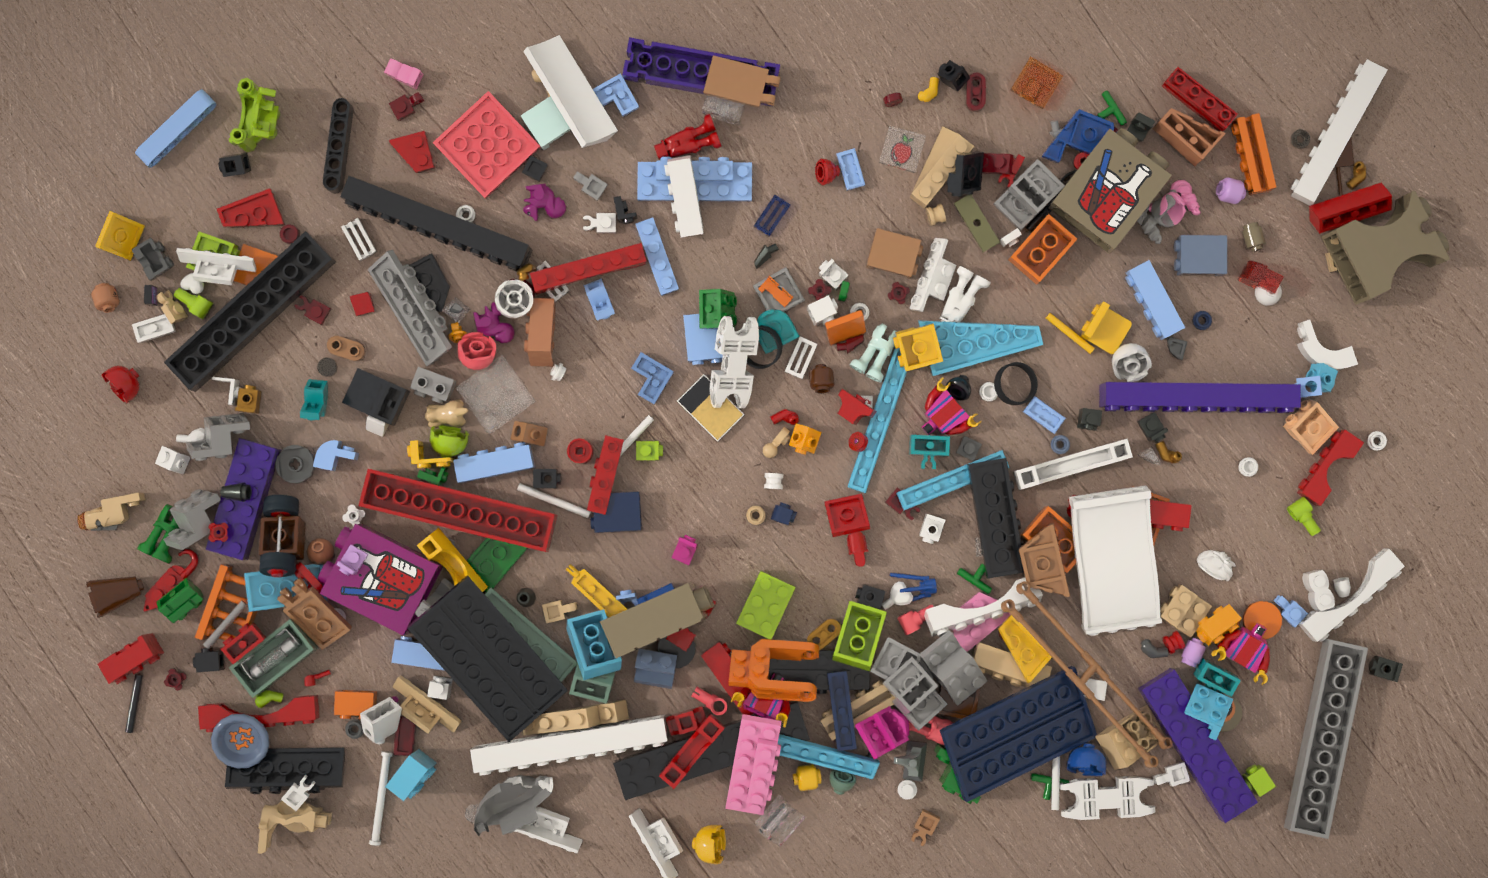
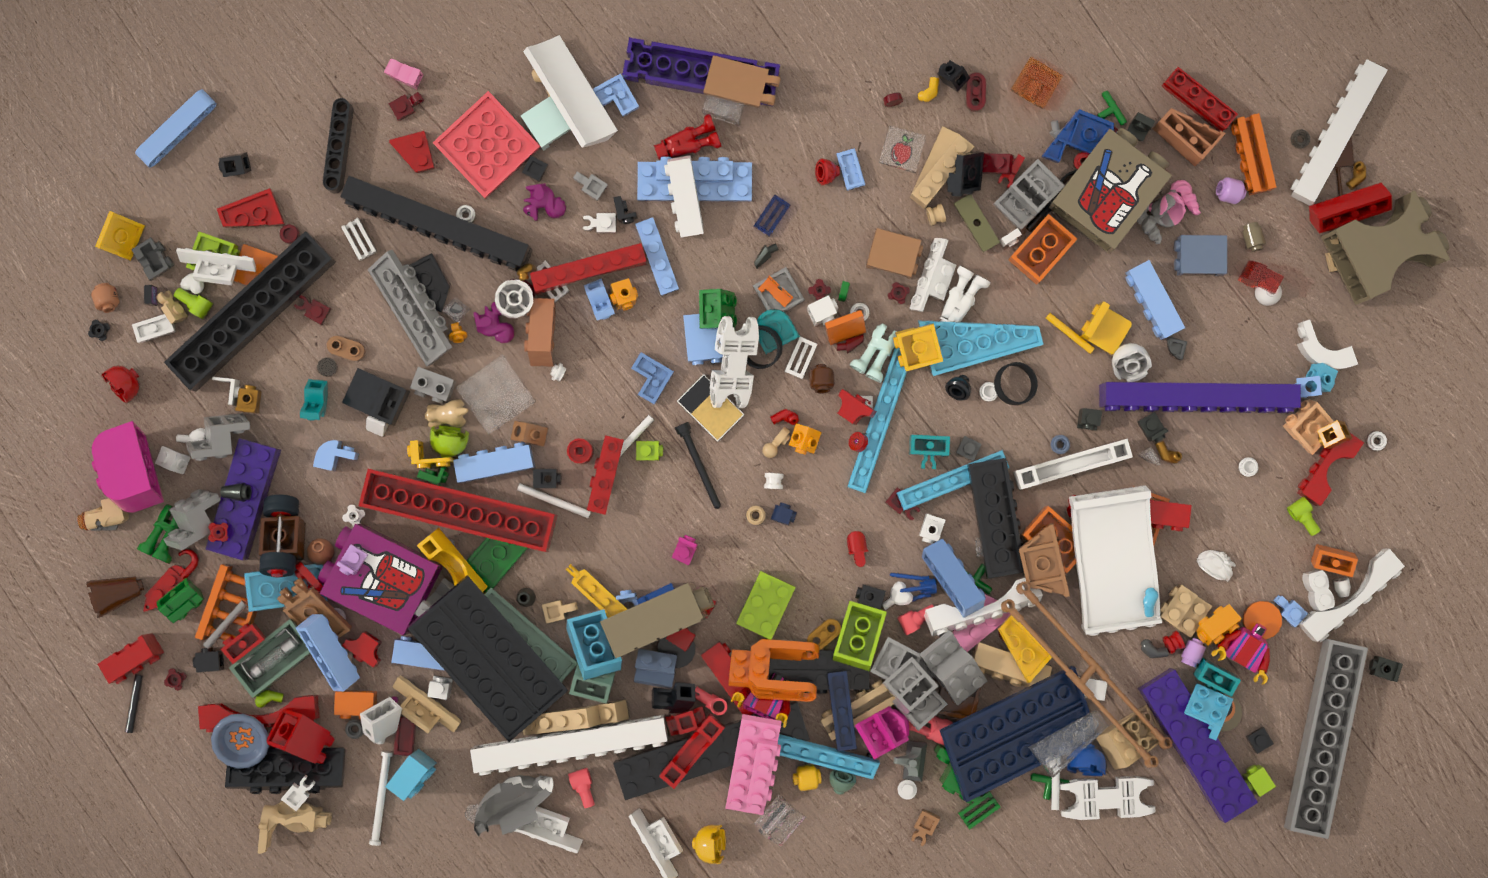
(93, 330): none -> black plate
(126, 468): none -> dark pink brick
(257, 116): lime piece -> none
(287, 456): dark grey plate -> none
(300, 736): none -> red hips
(310, 679): red hand -> none
(328, 652): none -> light blue brick
(362, 303): red slope -> none
(364, 648): none -> red brick
(476, 351): coral cylinder -> none
(581, 781): none -> coral pin
(621, 515): dark blue brick -> none
(623, 294): none -> light orange brick
(675, 700): none -> black brick
(684, 431): none -> black piece
(832, 273): white bracket -> none
(847, 515): red tile -> none
(946, 413): torso -> none
(953, 577): none -> medium blue brick
(992, 801): none -> green tile
(1044, 415): light blue plate -> none
(1064, 745): none -> clear wing
(1149, 601): none -> medium azure arm
(1175, 775): white plate -> none
(1207, 317): dark blue plate -> none
(1259, 740): none -> black plate
(1326, 434): none -> brick
(1334, 560): none -> orange brick

